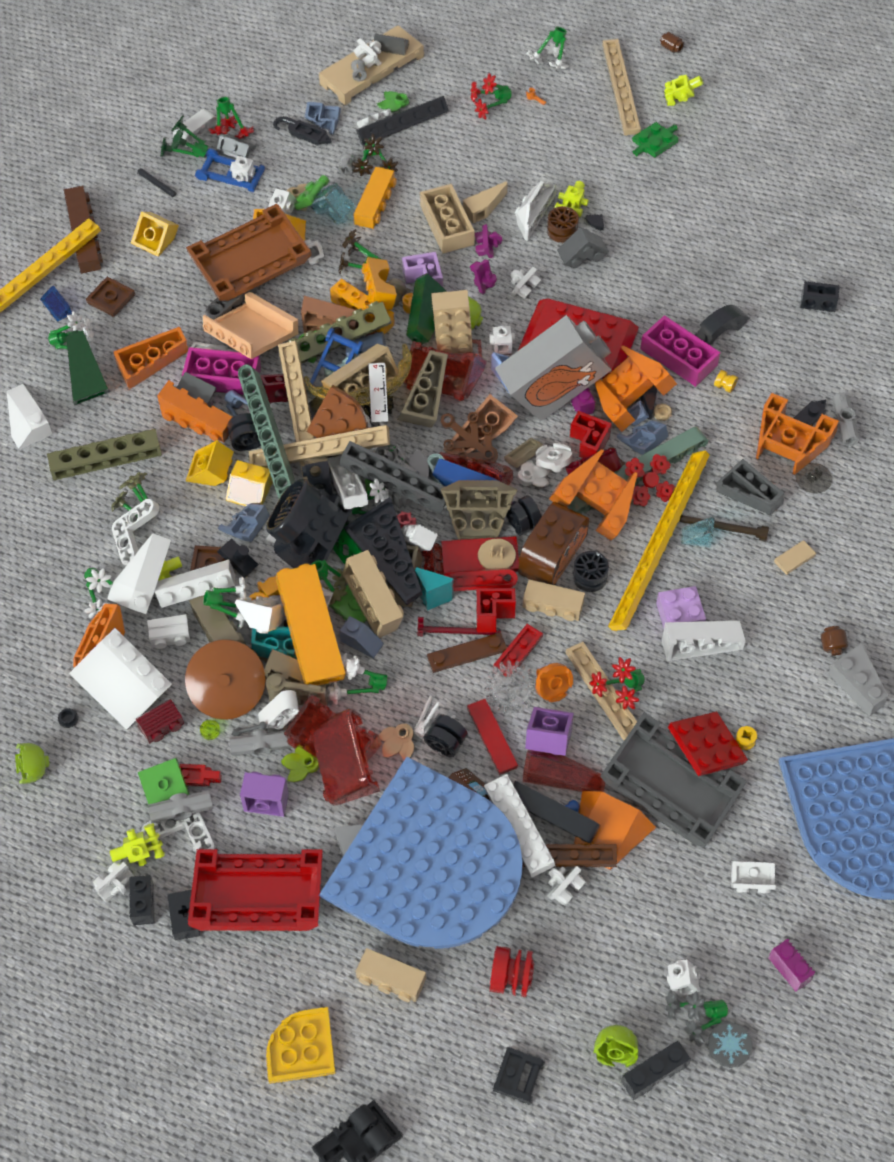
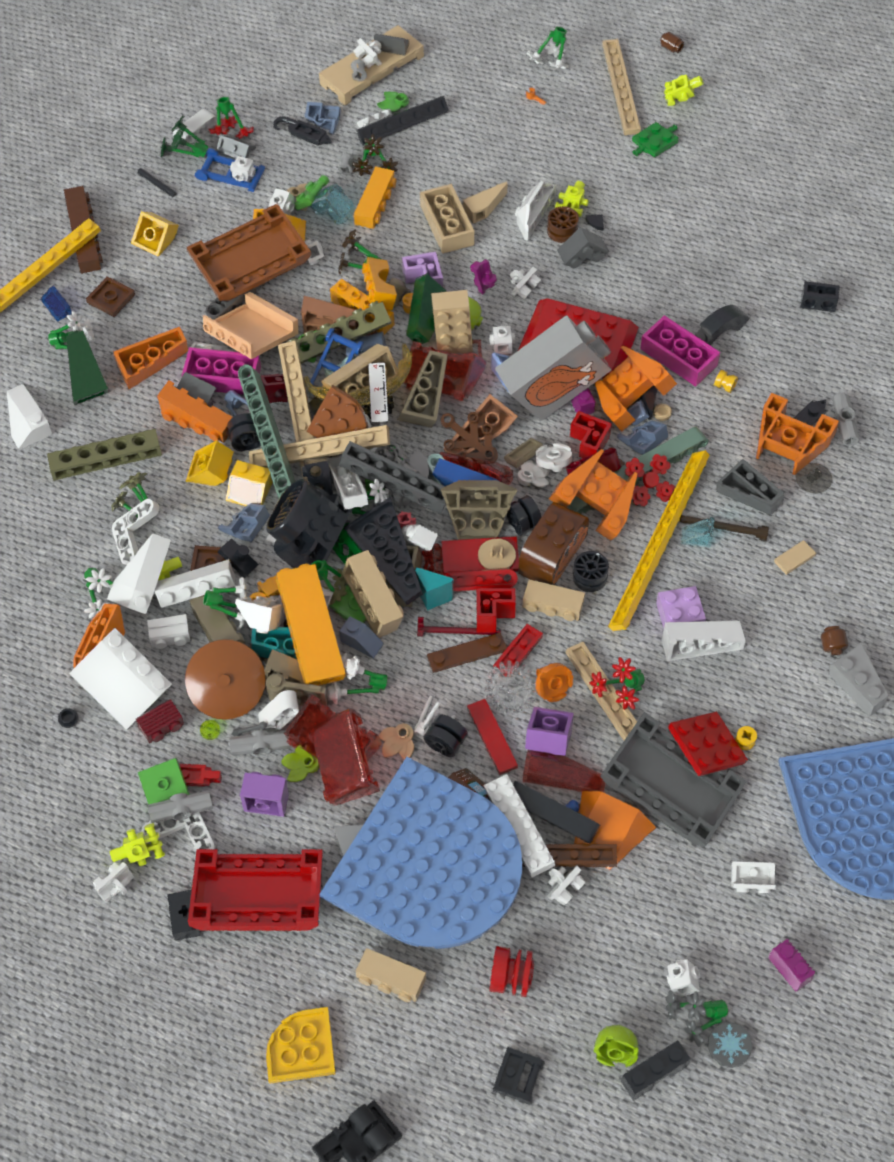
(30, 761): lime cylinder -> none
(141, 900): black brick -> none
(489, 241): magenta hips -> none
(503, 94): plant -> none

